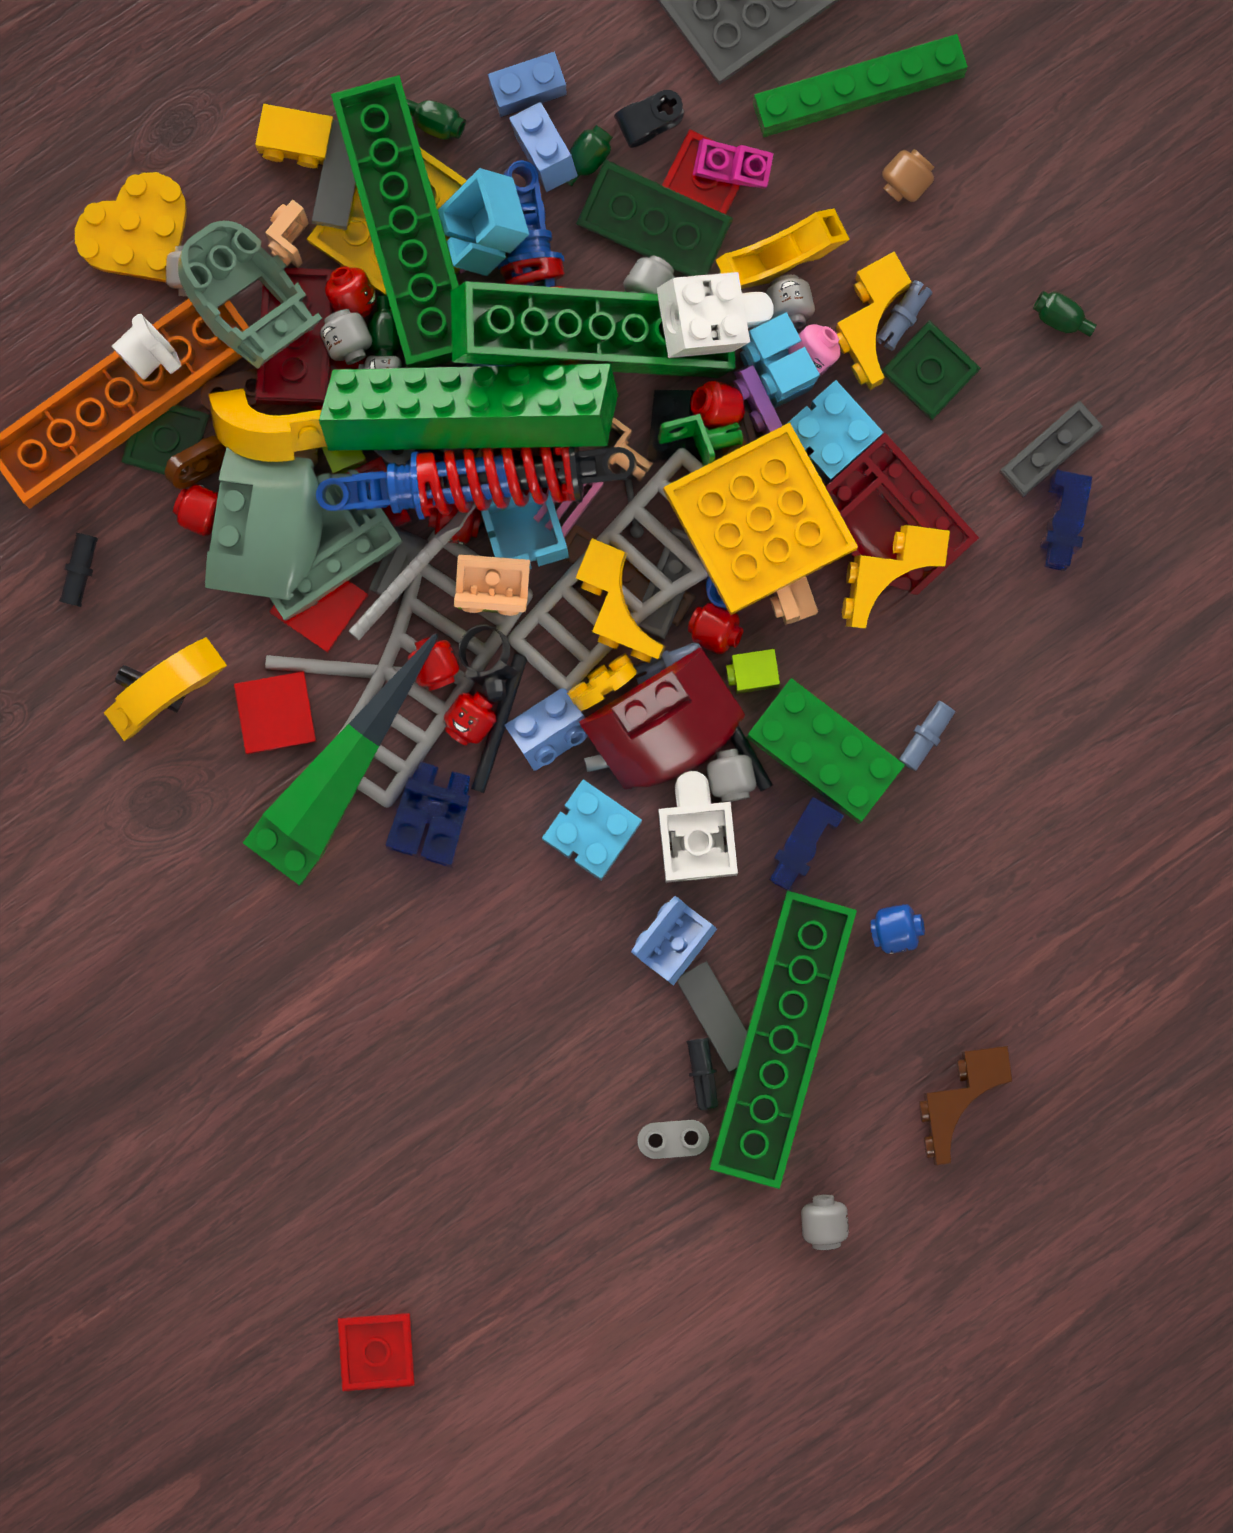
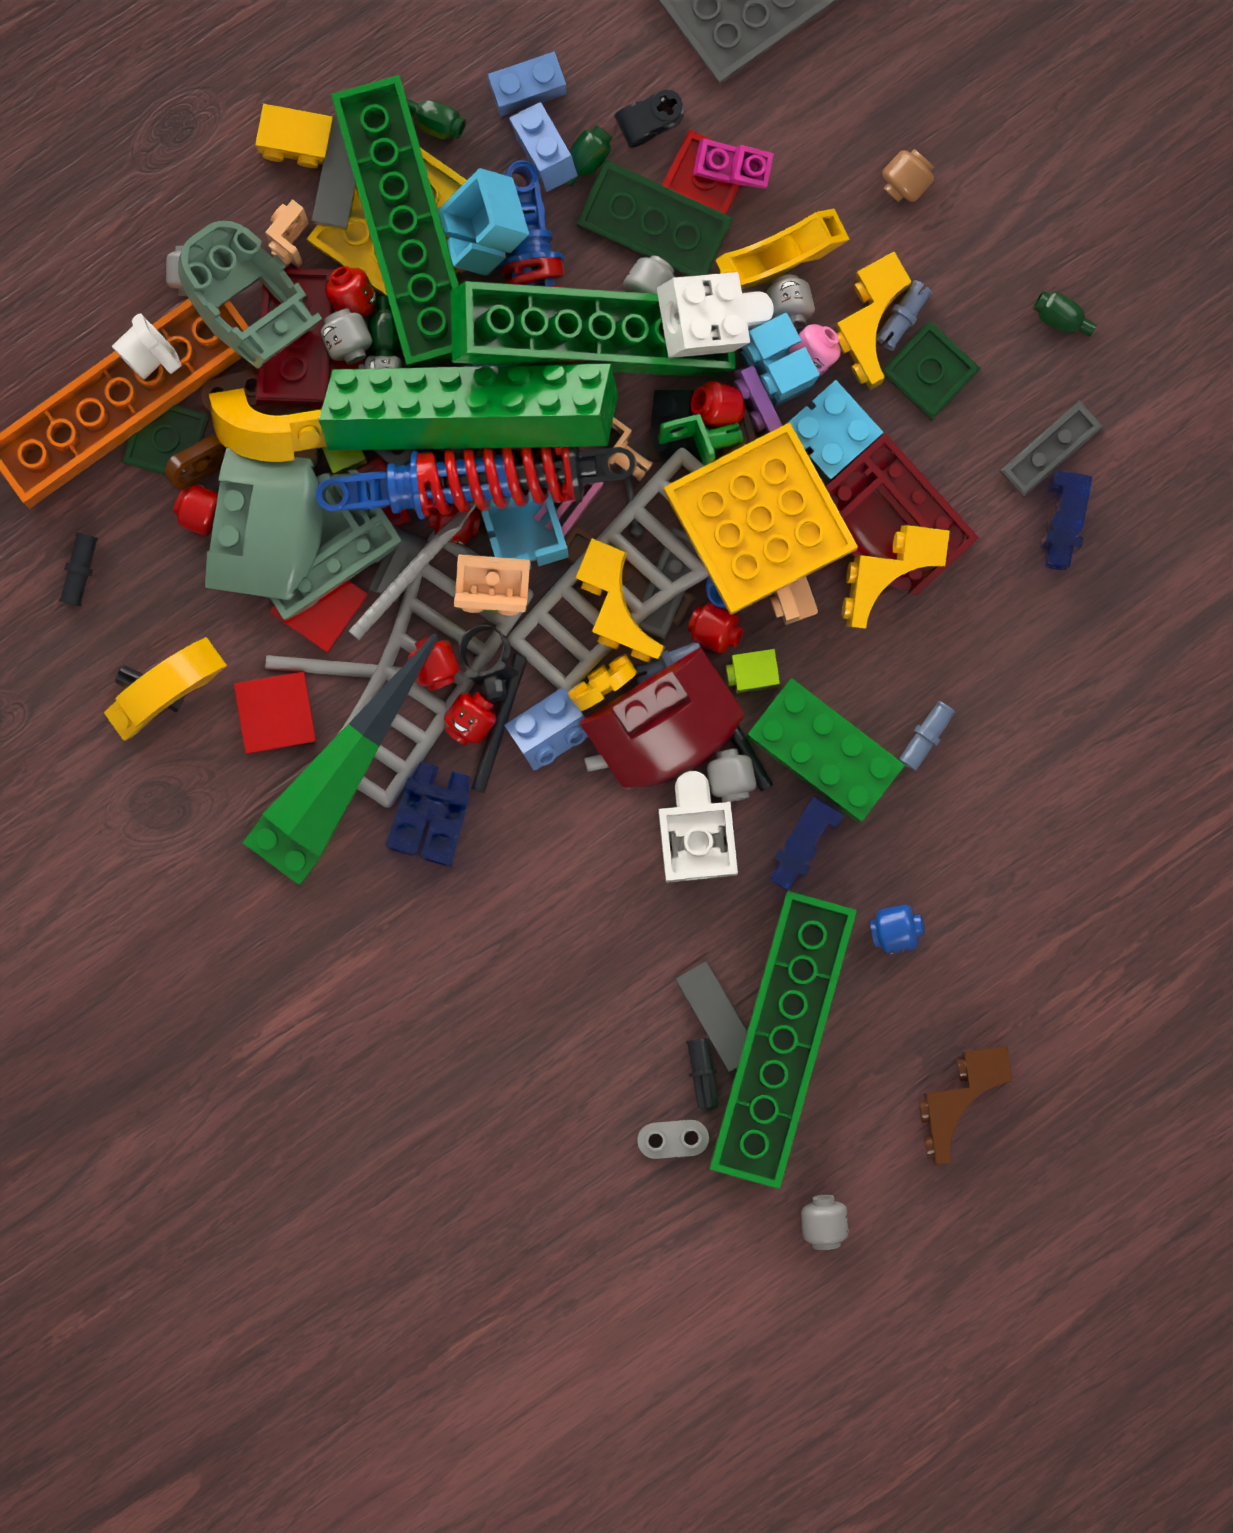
(136, 229): yellow plate -> none
(376, 1352): red tile -> none
(593, 829): medium azure piece -> none
(673, 940): medium blue bracket -> none
(860, 85): green brick -> none

